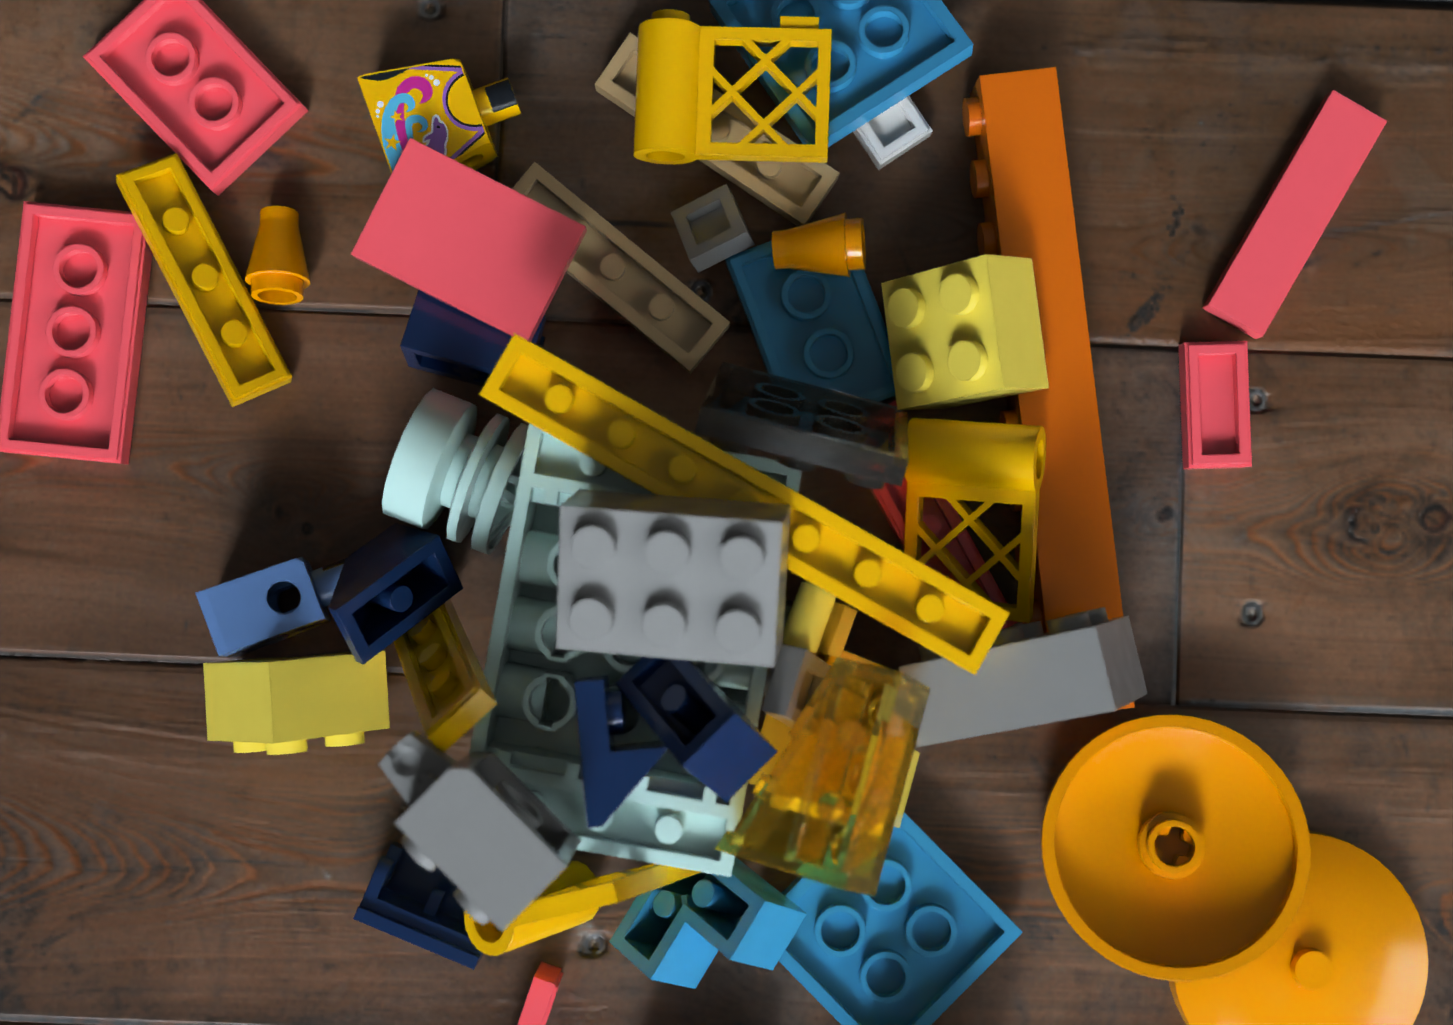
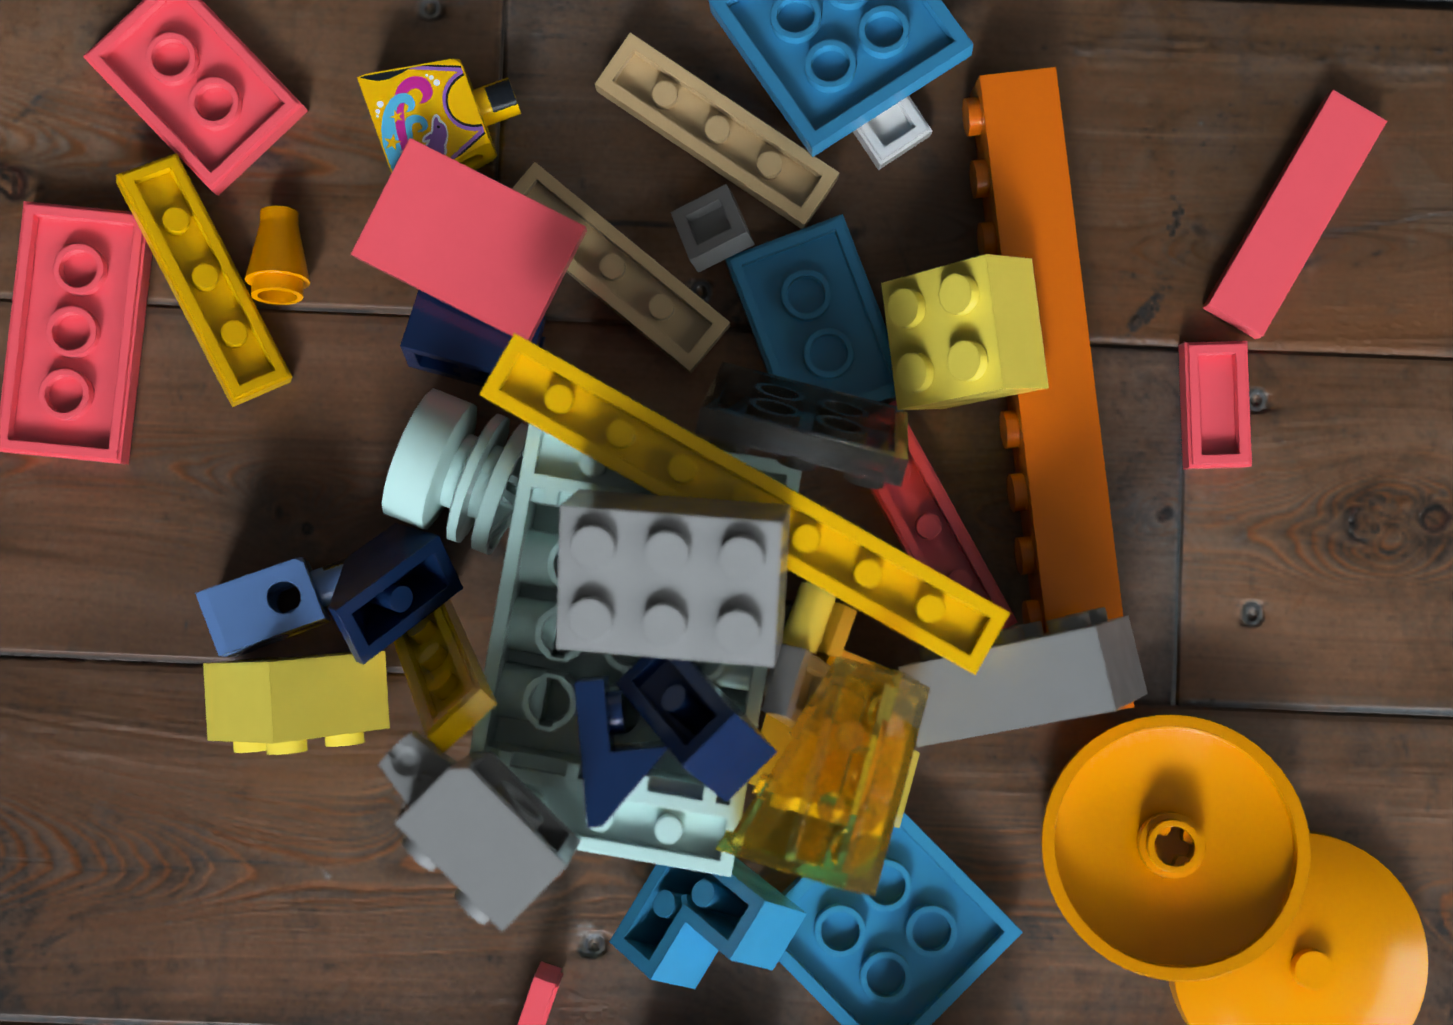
(417, 907): dark blue hinge -> none
(569, 902): yellow piece -> none
(678, 89): yellow piece -> none
(823, 246): light orange cone -> none
(979, 465): yellow piece -> none

